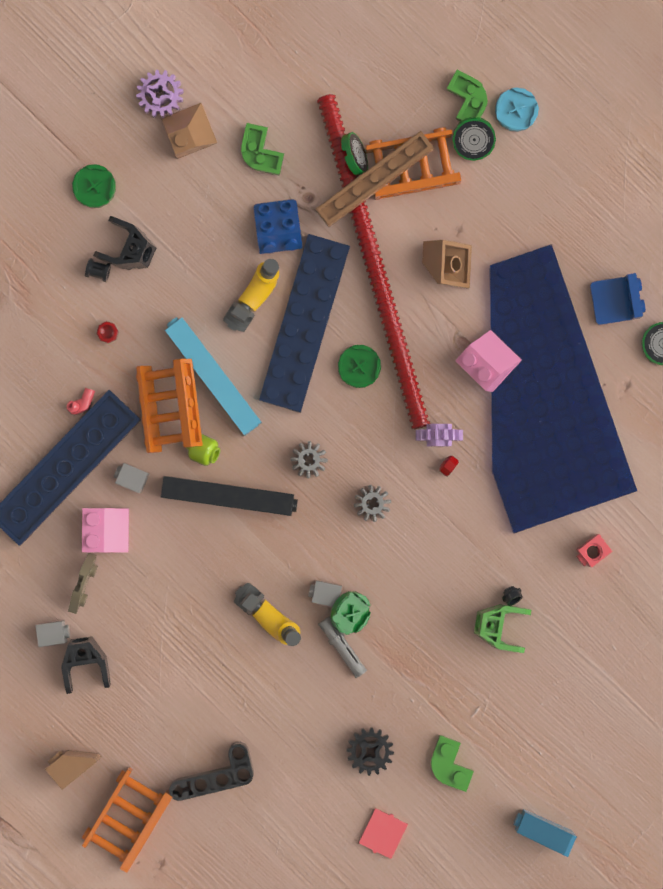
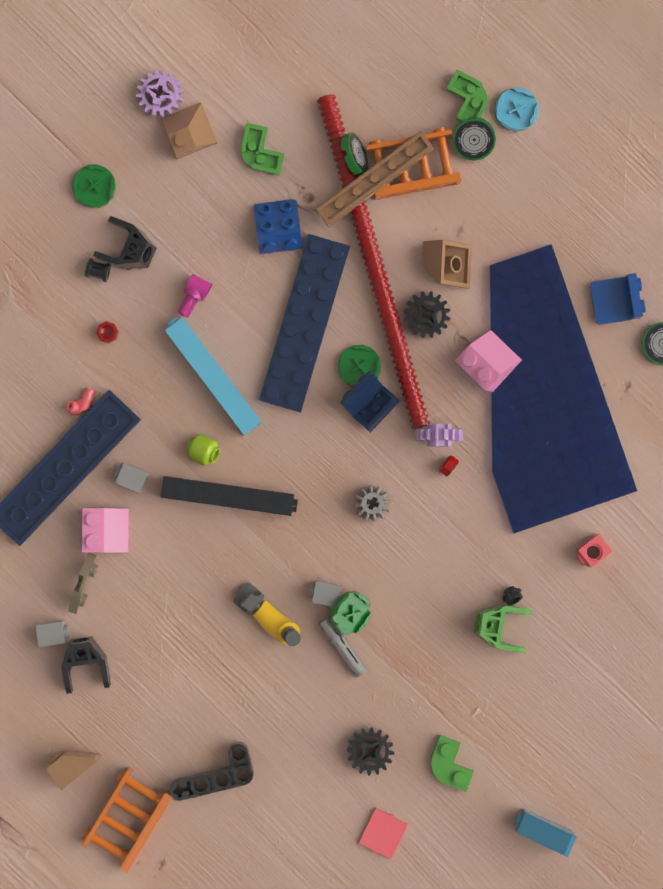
(187, 402): orange fence -> none
(196, 290): none -> dark pink axle
(254, 295): piece -> none
(316, 458): light grey gear -> none
(369, 401): none -> dark blue bracket
(439, 306): none -> black gear

